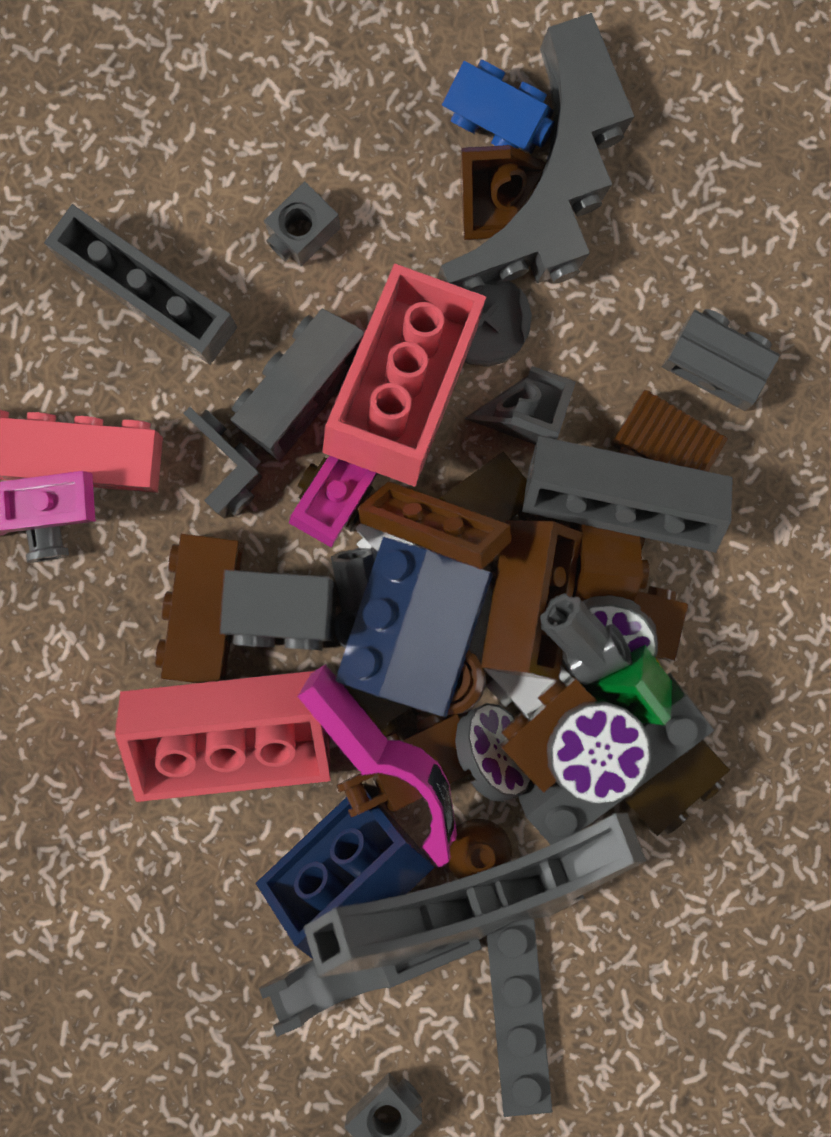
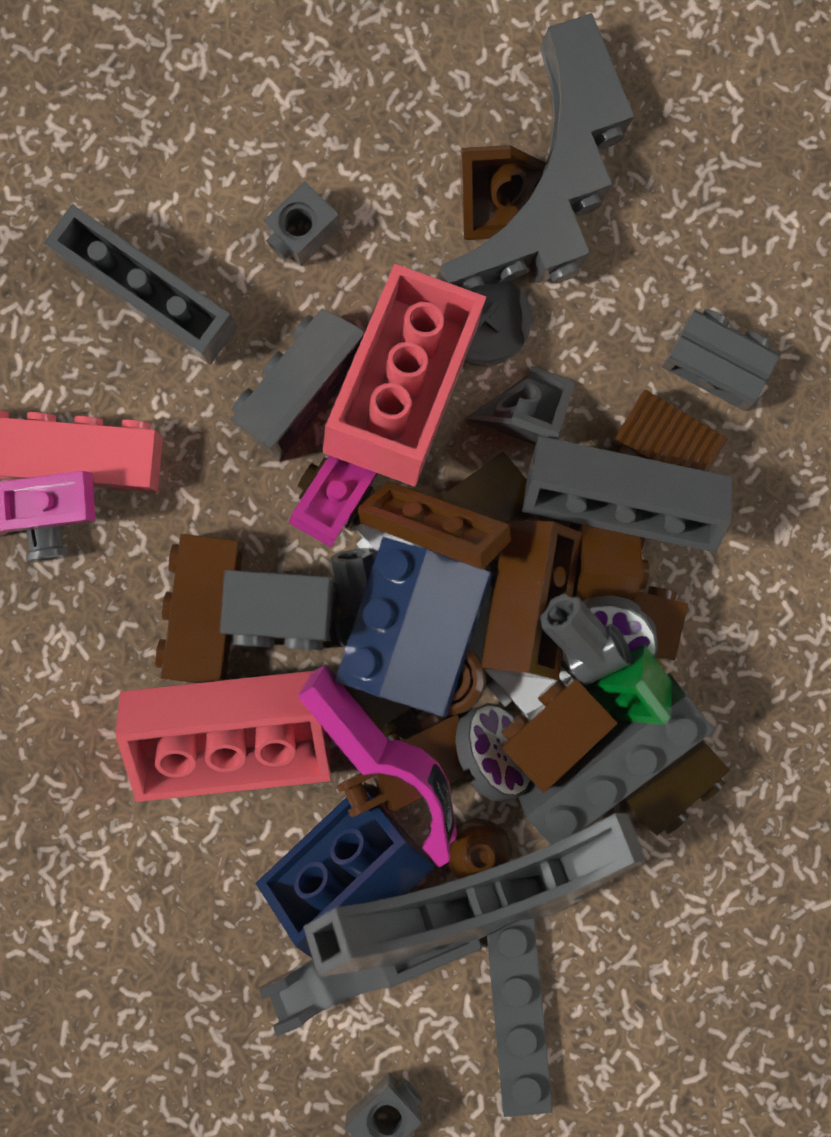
(235, 490): dark grey bracket -> none
(510, 113): blue brick -> none
(599, 753): tile -> none

